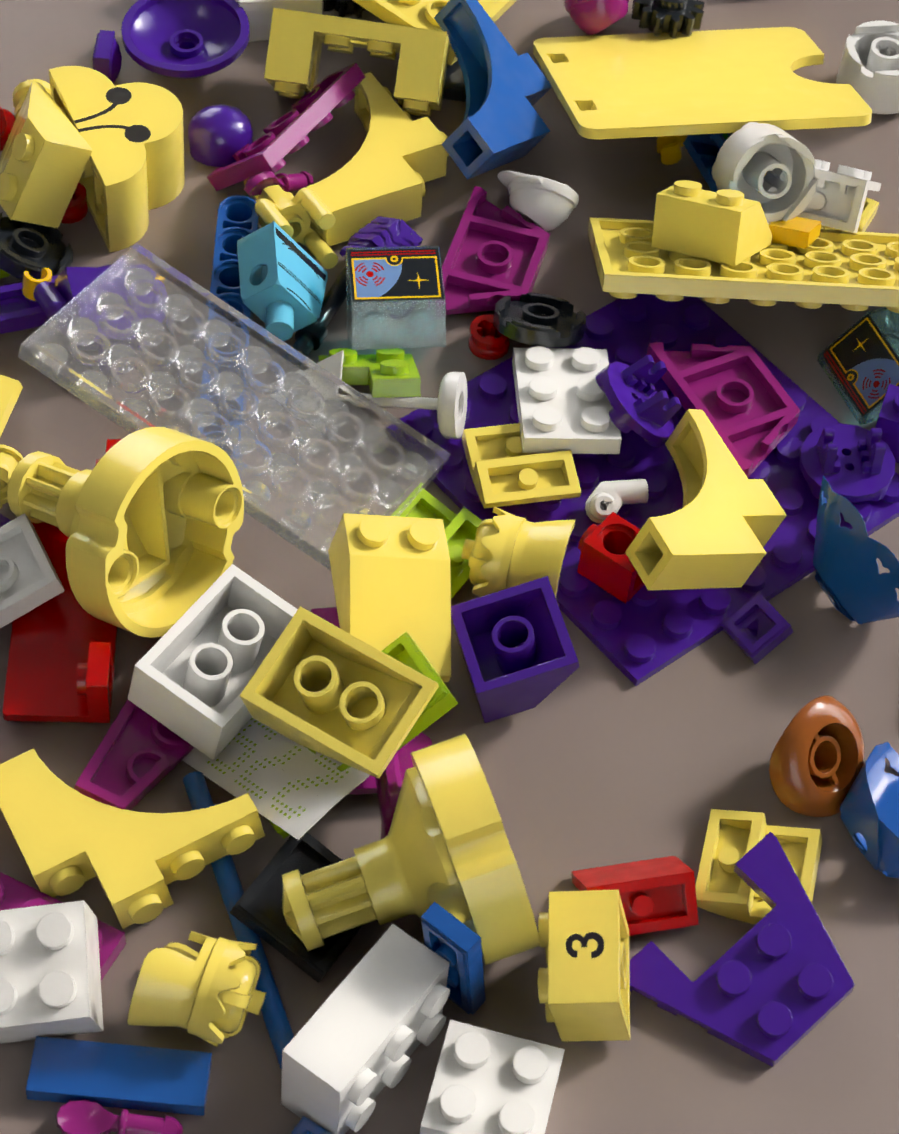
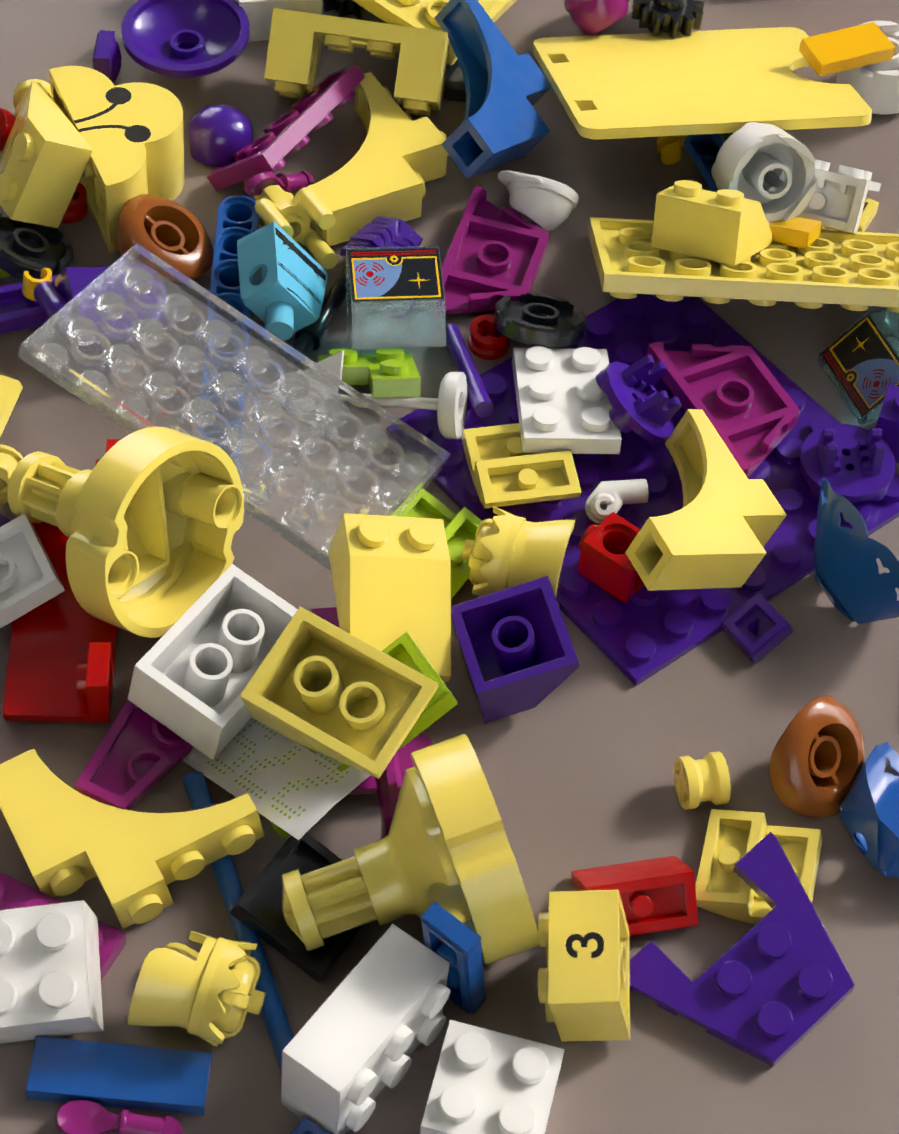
(166, 232): none -> dark orange hat
(464, 363): none -> dark purple bar
(702, 780): none -> light yellow wheel
(846, 49): none -> yellow tile

